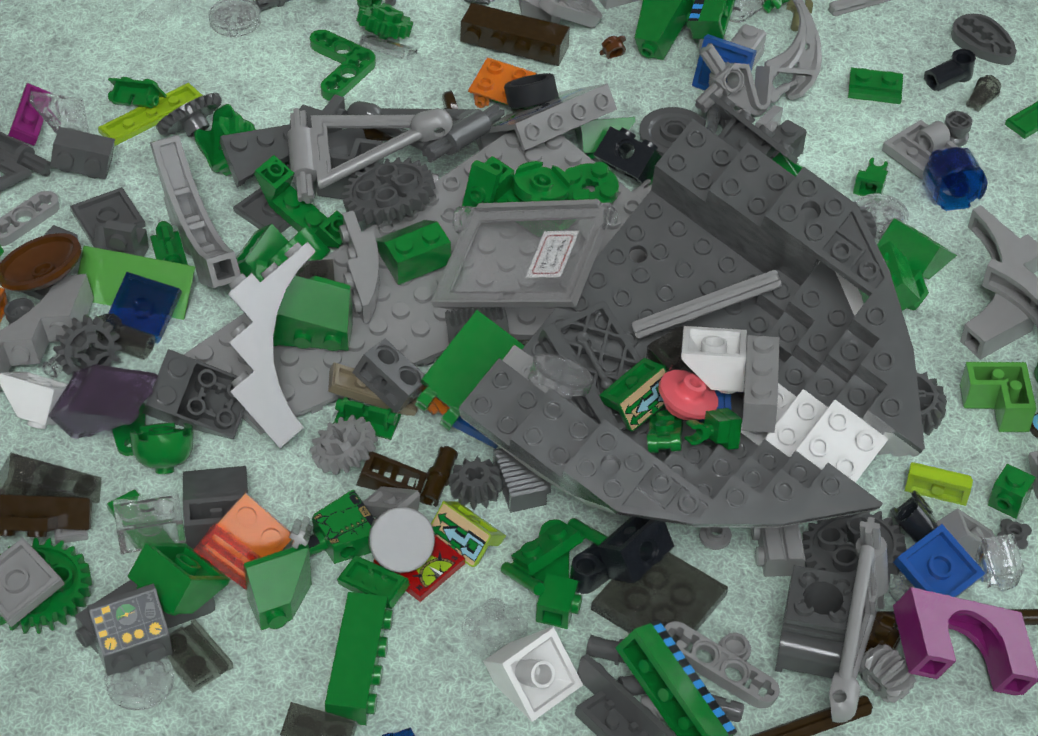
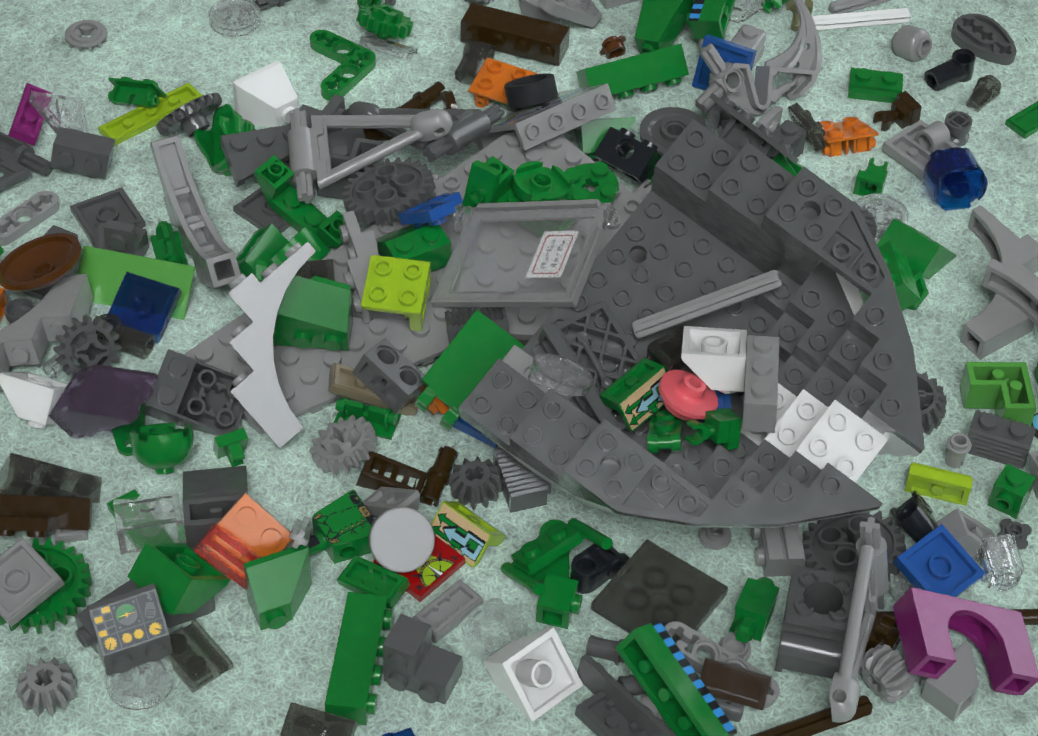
(46, 686): none -> light grey gear
(86, 27): none -> light grey gear
(232, 446): none -> green tile
(265, 96): none -> white slope
(398, 288): none -> lime bracket
(416, 664): none -> dark grey brick
(425, 99): none -> dark brown pin
(432, 210): none -> blue plate
(449, 609): none -> light grey plate
(473, 58): none -> clear smoke piece
(635, 548): black brick -> none
(637, 71): none -> green brick
(735, 683): none -> dark brown tile
(754, 609): none -> green piece
(814, 129): none -> clear smoke plate
(847, 134): none -> orange hinge
(862, 18): none -> white axle
(903, 112): none -> dark brown piece
(911, 43): none -> light grey head
(954, 688): none -> light grey slope
(958, 446): none -> light grey pin
(1000, 439): none -> dark grey brick

